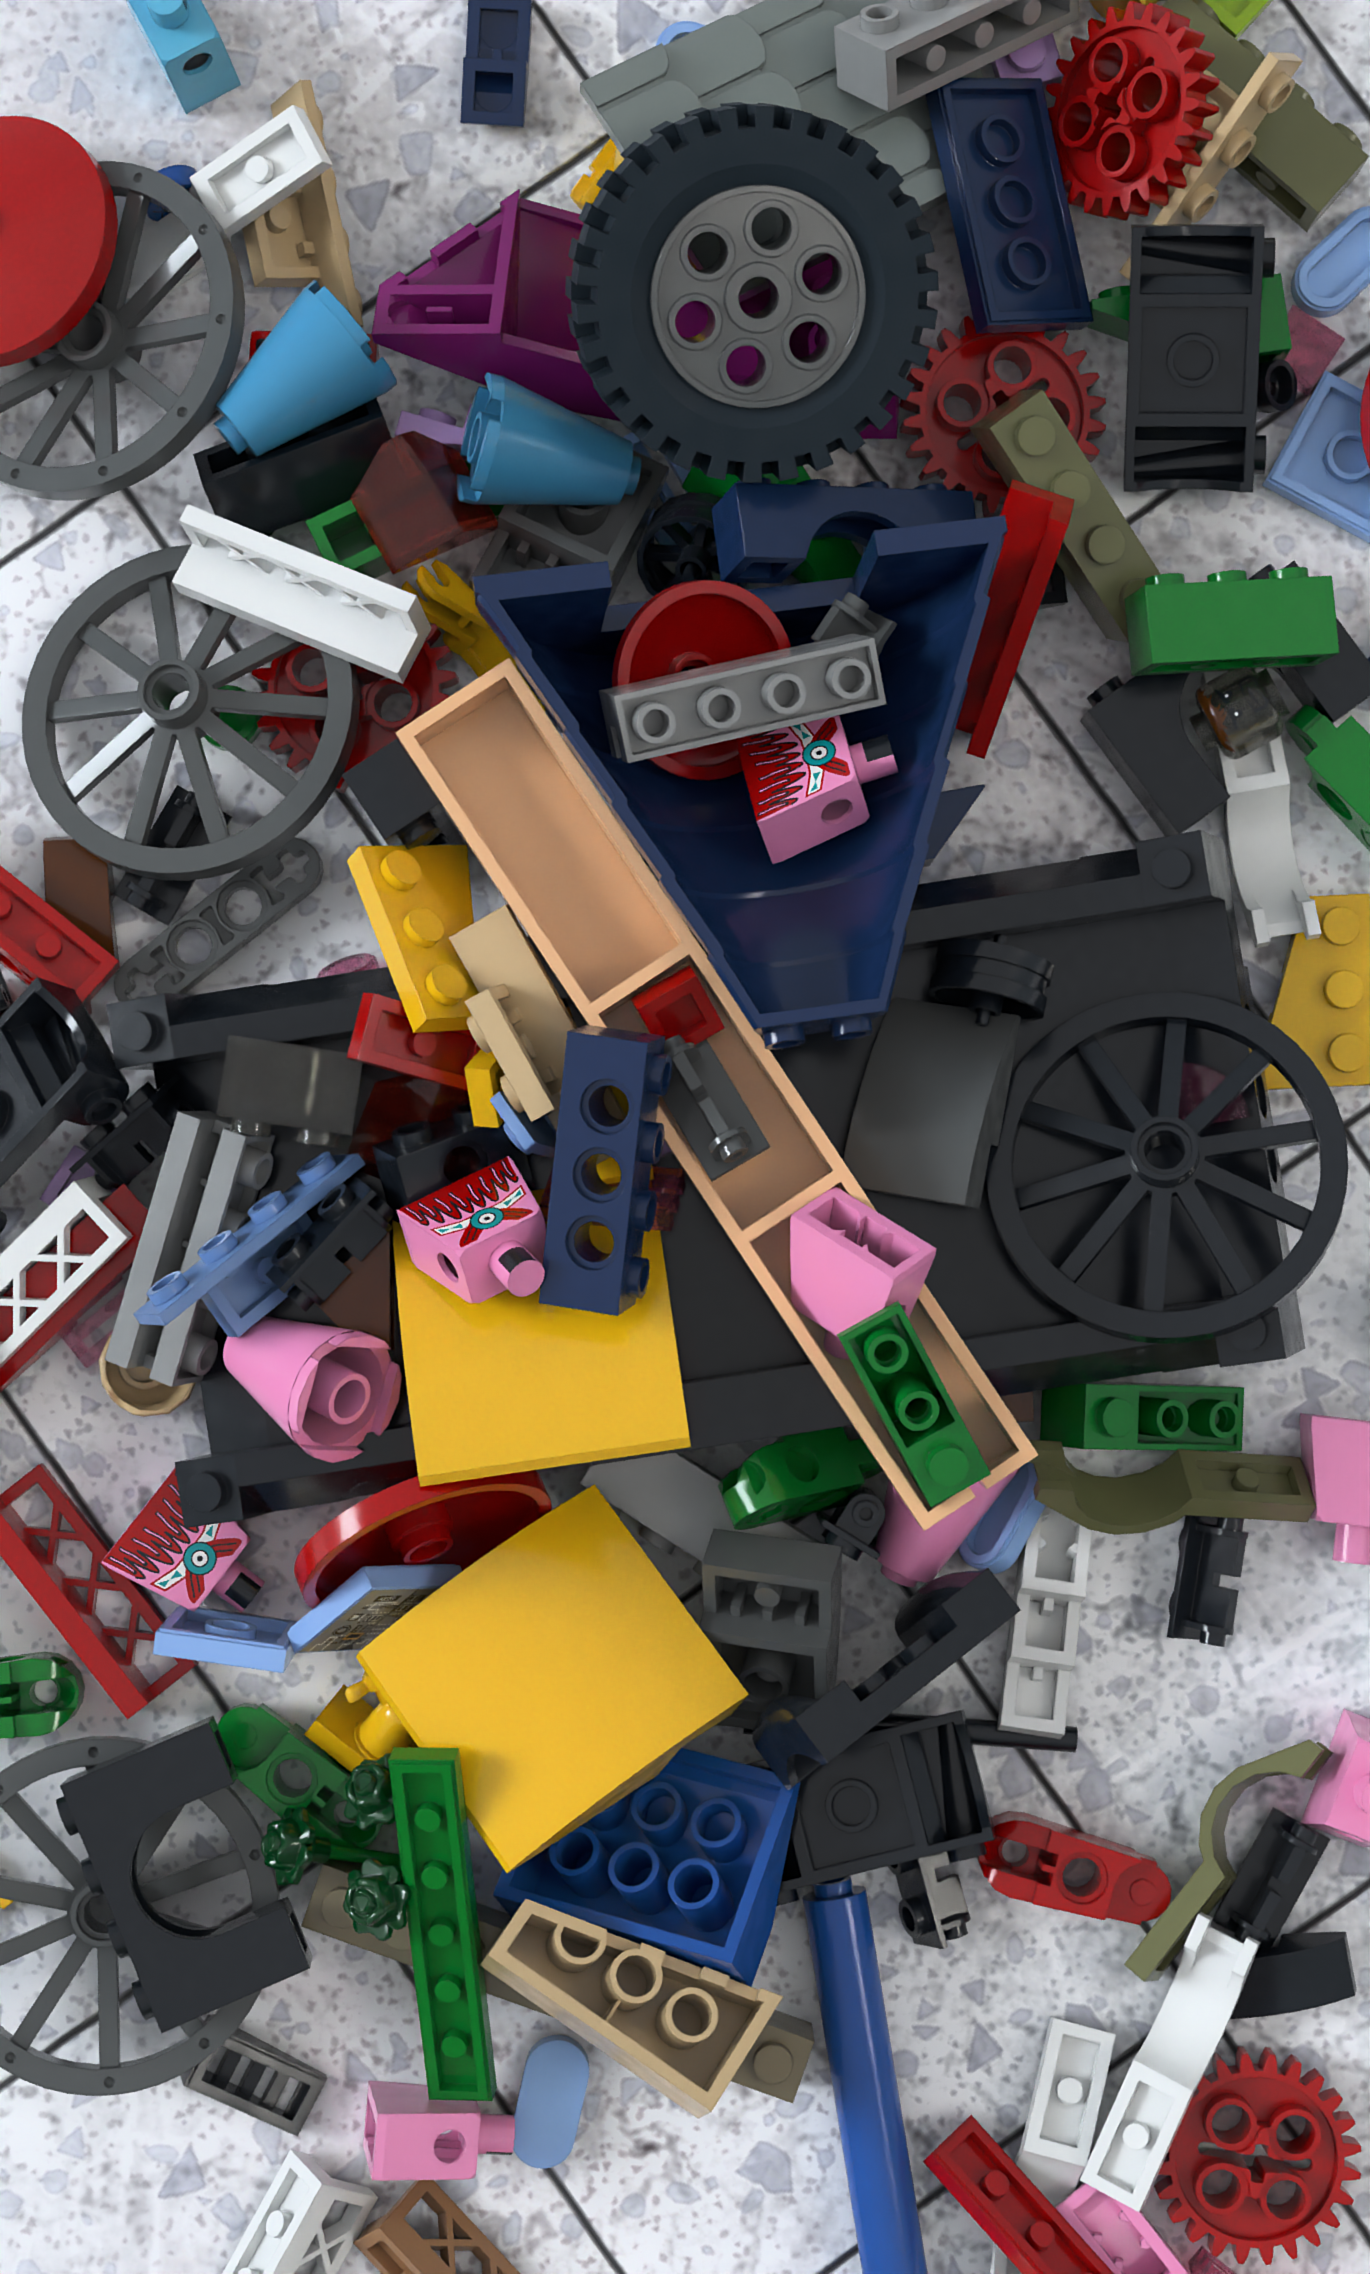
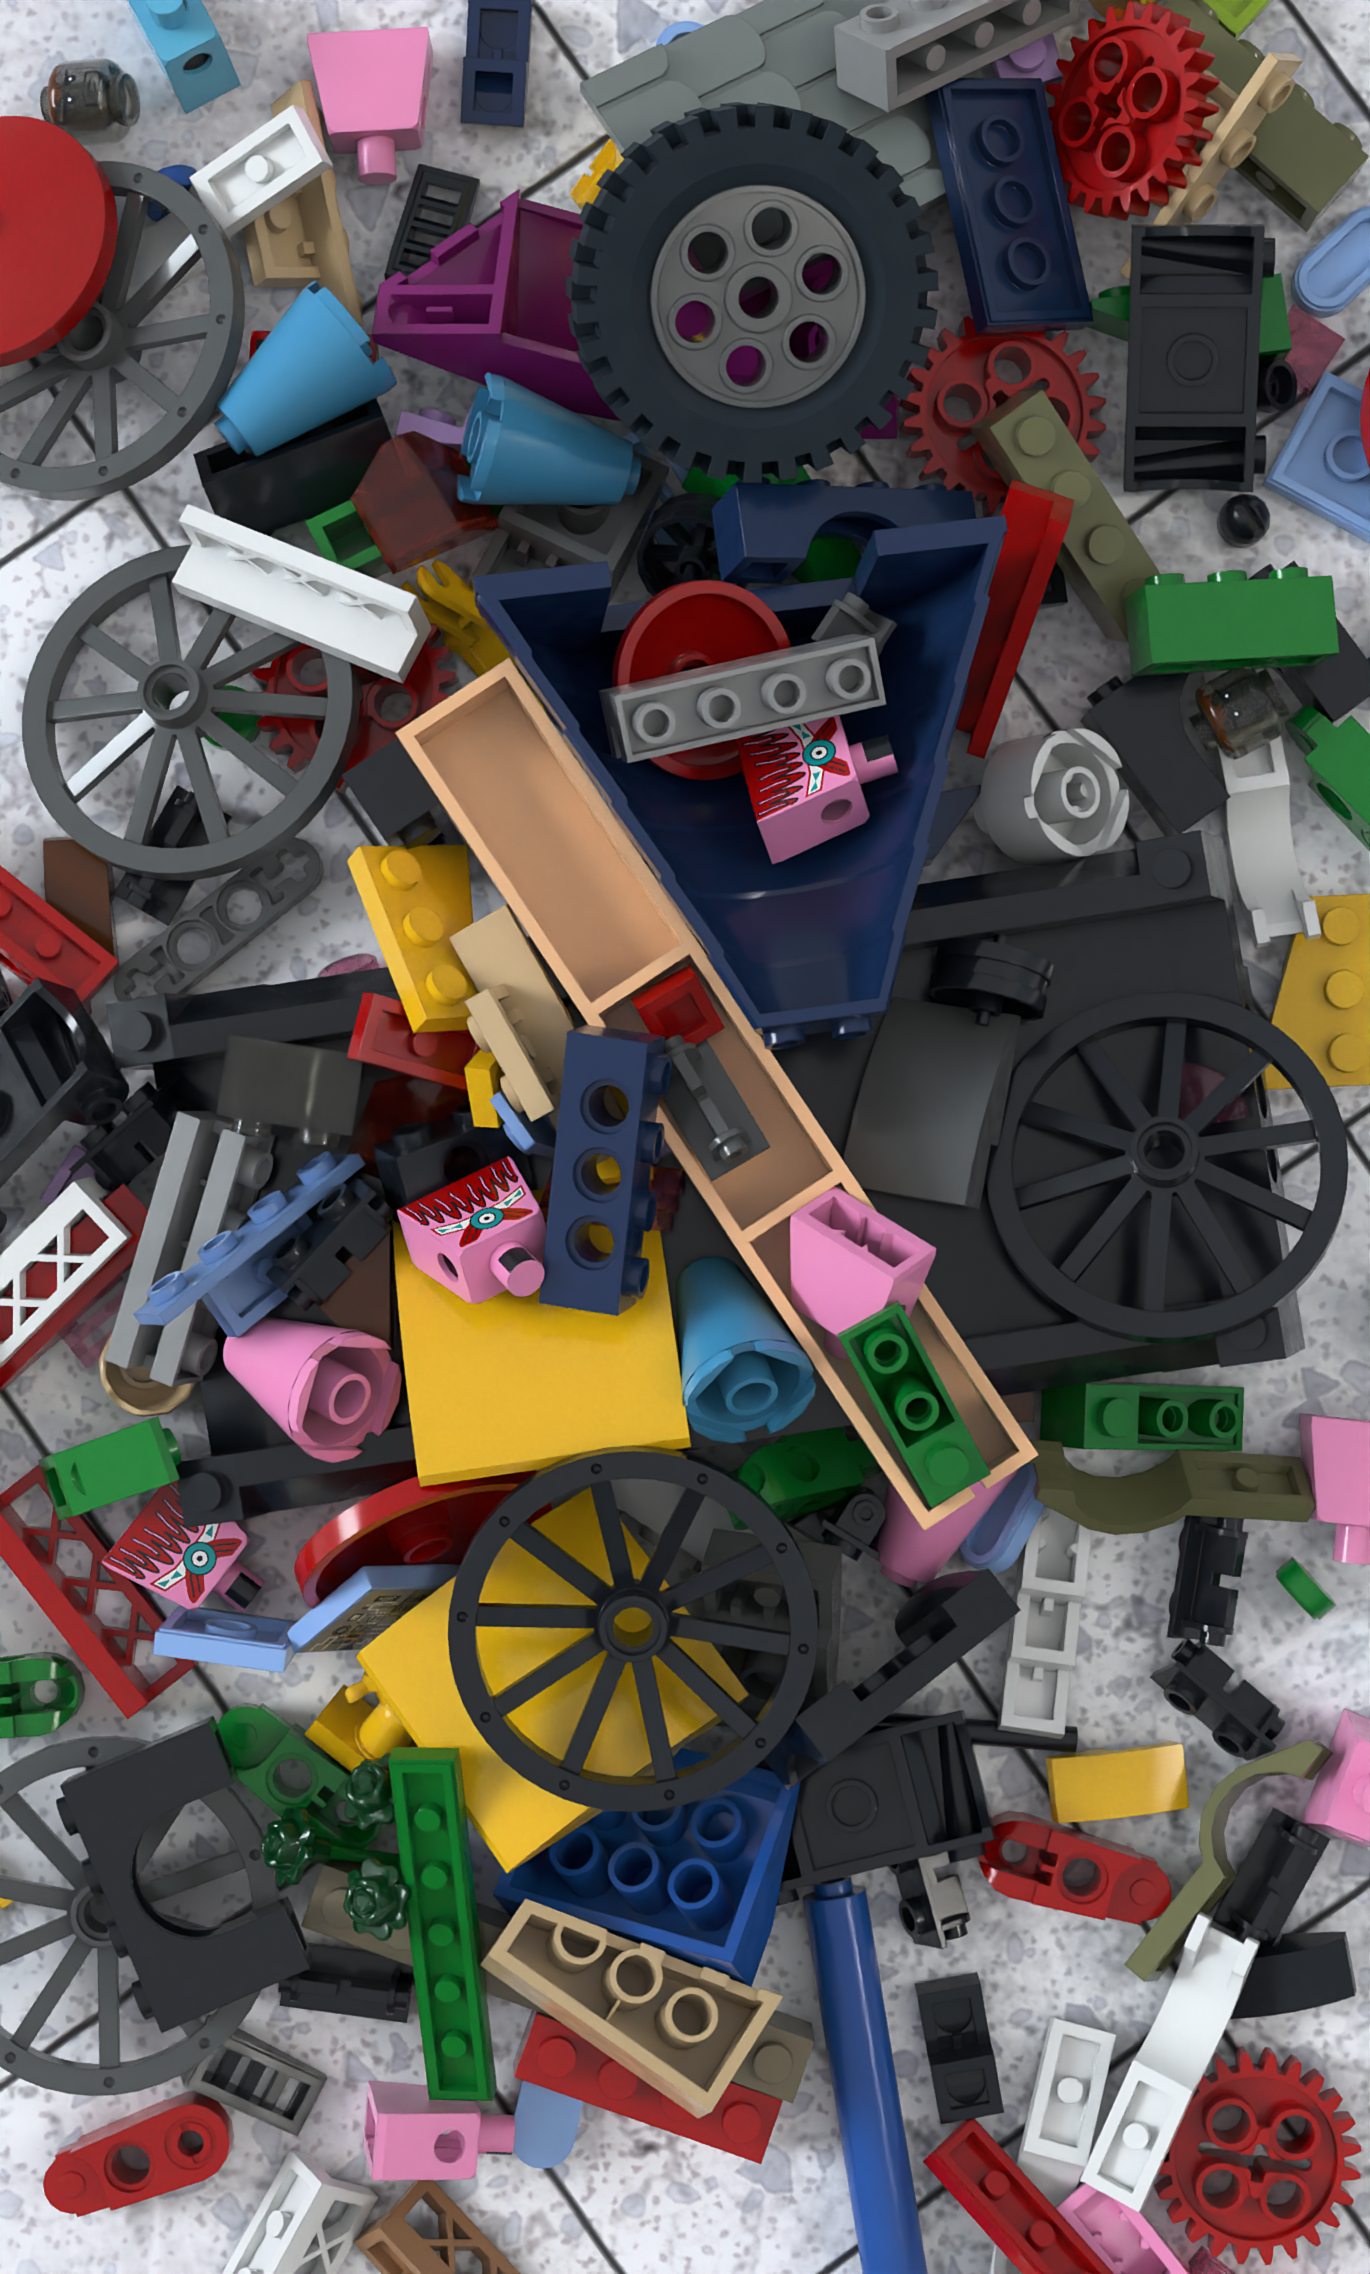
(91, 101): none -> clear smoke head
(94, 2176): none -> red piece
(111, 1468): none -> green slope
(351, 1984): none -> black hinge
(374, 94): none -> bright pink torso
(417, 200): none -> black slope
(565, 1776): none -> black wheel
(572, 2066): none -> red brick
(736, 1355): none -> dark azure cone
(959, 2048): none -> black slope
(1053, 797): none -> white brick
(1117, 1782): none -> yellow slope
(1234, 527): none -> black hinge
(1239, 1721): none -> black hinge
(1305, 1589): none -> green tile

